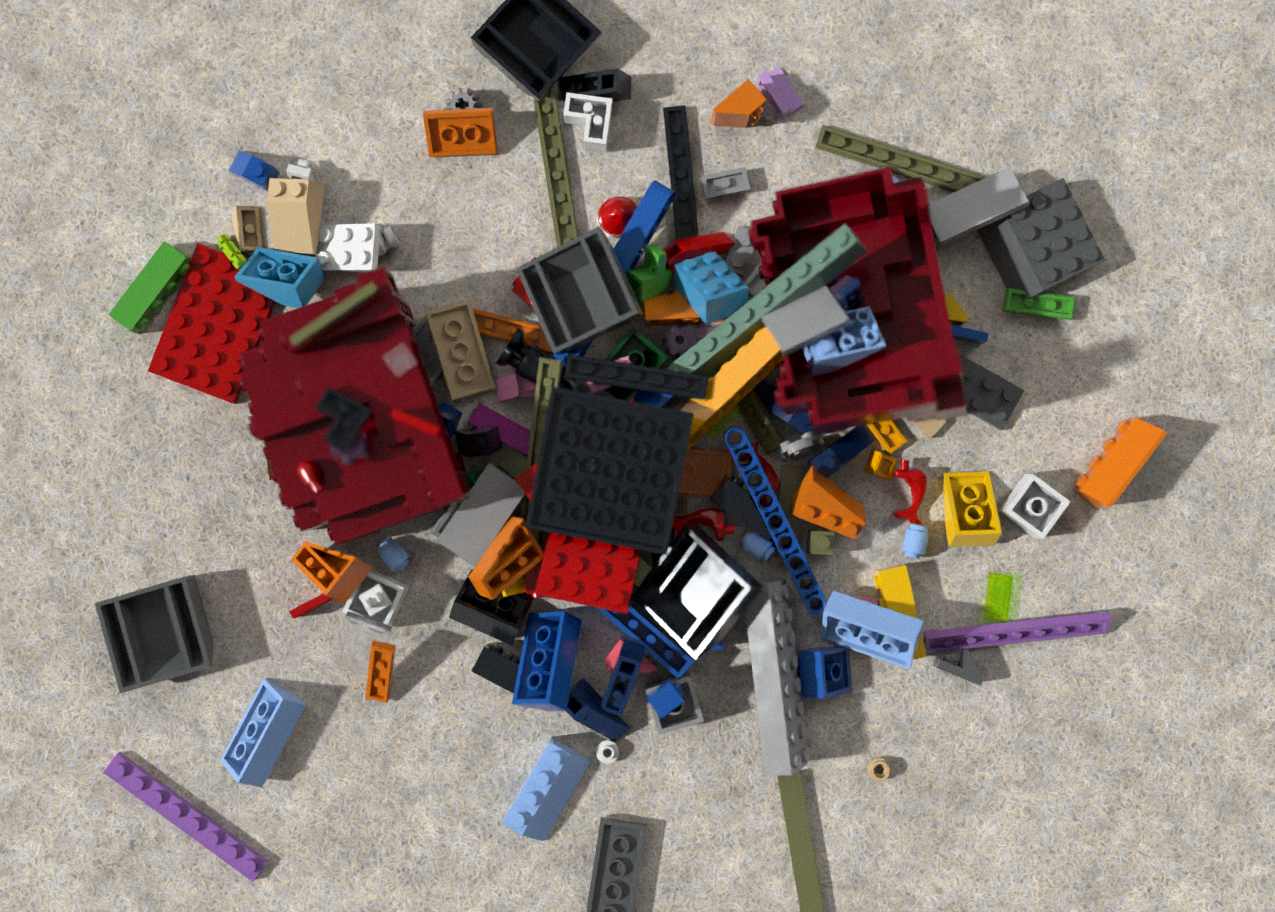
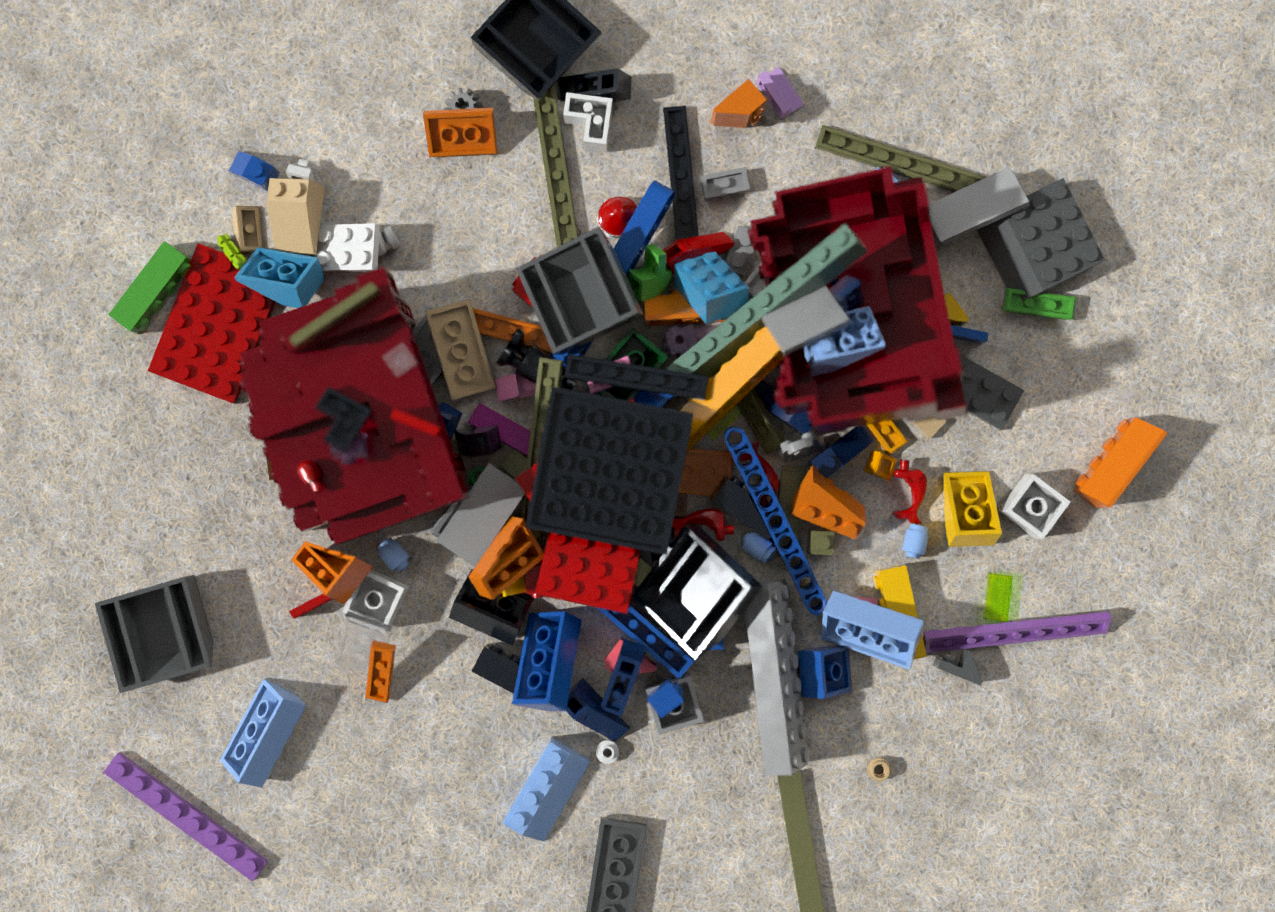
(375, 599): white tile -> none

